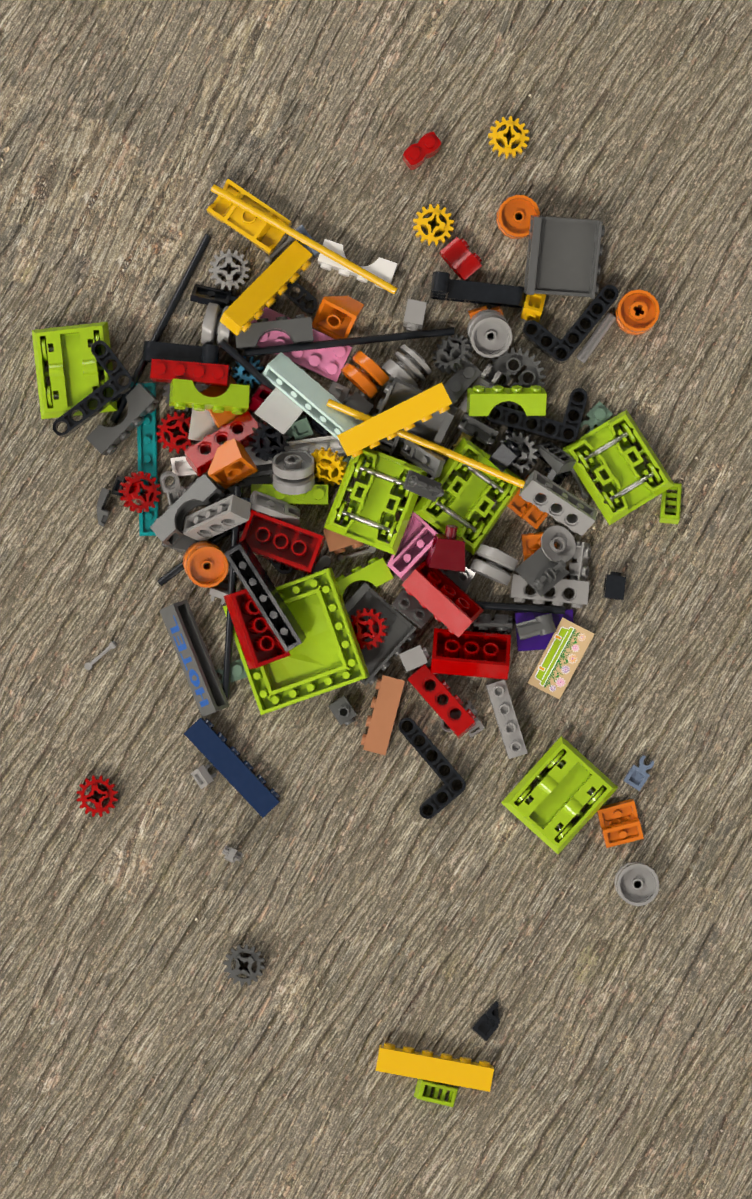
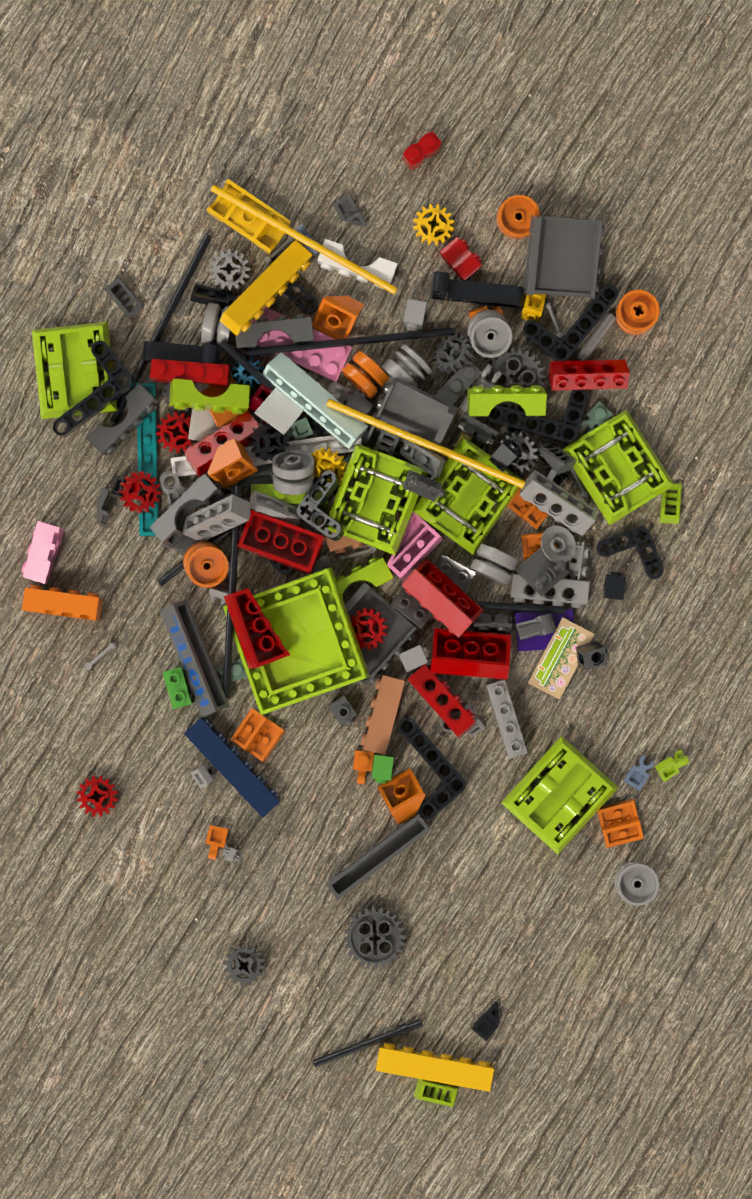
(42, 552): none -> bright pink wedge
(62, 604): none -> orange wedge
(111, 286): none -> dark grey slope
(177, 688): none -> bright green brick
(216, 838): none -> orange plate
(257, 735): none -> orange slope
(265, 595): brick -> none
(315, 505): none -> black beam
(348, 212): none -> dark grey slope
(362, 762): none -> orange plate
(377, 856): none -> dark grey brick
(382, 768): none -> bright green brick
(392, 936): none -> dark grey gear
(395, 419): yellow brick -> none
(402, 796): none -> orange slope
(402, 1029): none -> black bar
(447, 551): dark red torso -> none
(516, 138): yellow gear -> none
(559, 335): none -> light grey hinge
(585, 653): none -> black brick
(588, 375): none -> red brick
(633, 542): none -> black beam
(670, 767): none -> lime plate

